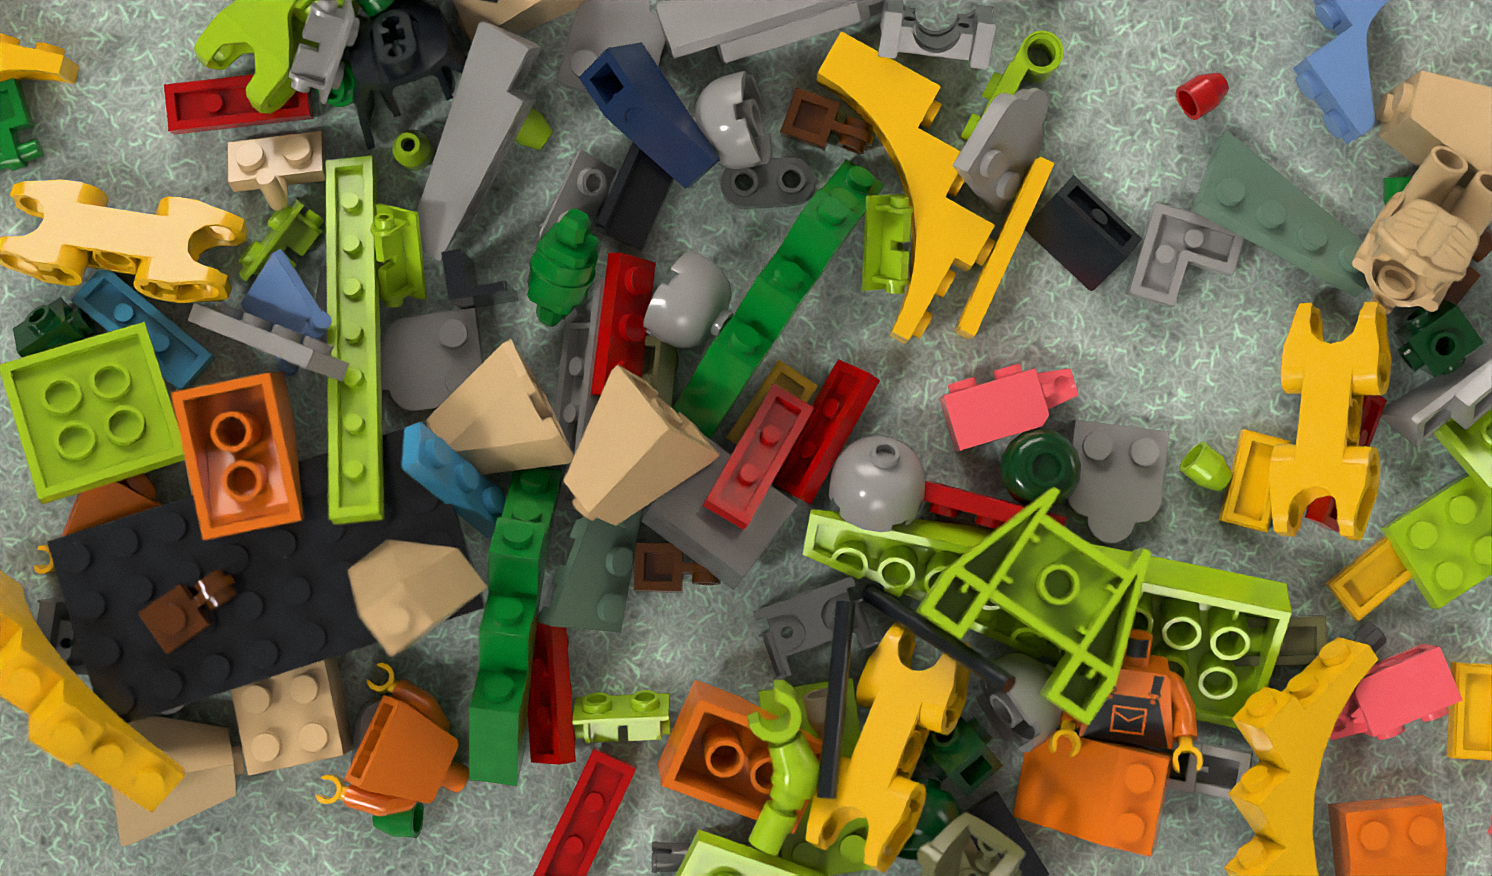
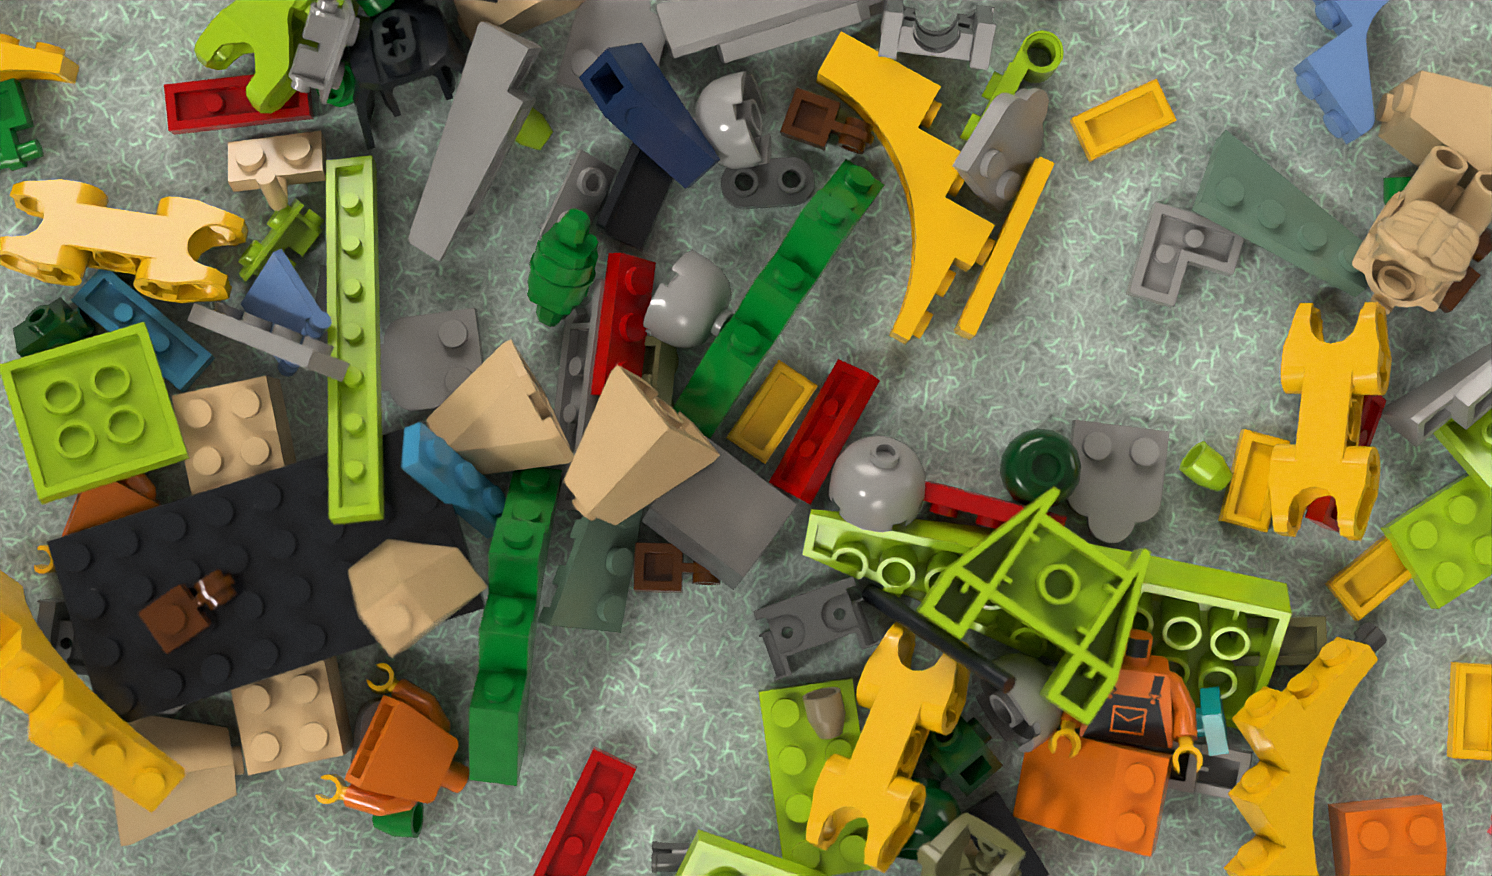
(240, 453): orange slope -> none
(400, 249): lime hinge -> none
(418, 157): lime hose -> none
(463, 284): black panel -> none
(550, 699): red plate -> none
(601, 714): lime hinge -> none
(719, 756): orange slope -> none
(758, 456): red plate -> none
(794, 770): lime piece -> none
(836, 700): black bar -> none
(884, 233): lime hinge -> none
(1003, 406): coral hinge -> none
(1083, 233): black panel -> none
(1122, 120): none -> yellow tile
(1201, 94): red hose -> none
(1212, 721): none -> teal plate
(1398, 692): coral hinge -> none
(1437, 339): dark green brick -> none

